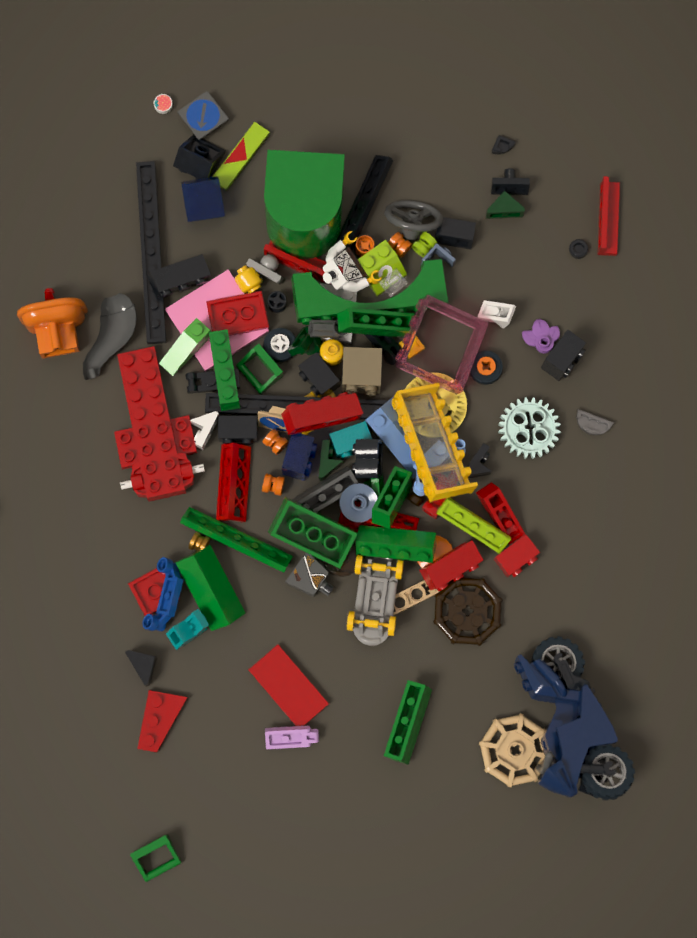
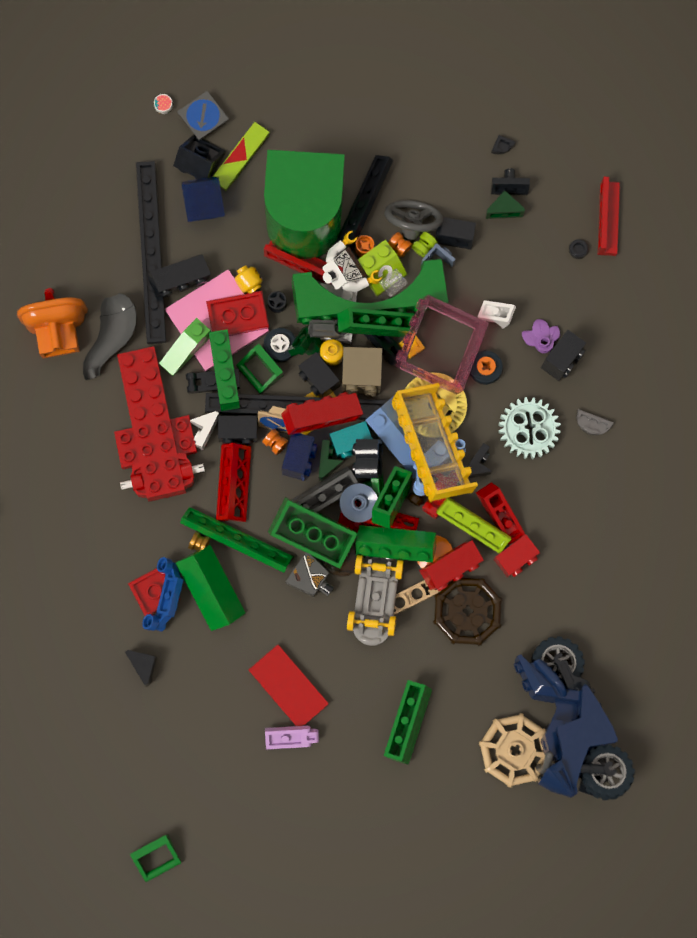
(158, 718): red wing -> none
(188, 629): teal brick -> none
(267, 266): light grey tile -> none
(278, 483): orange wheel -> none

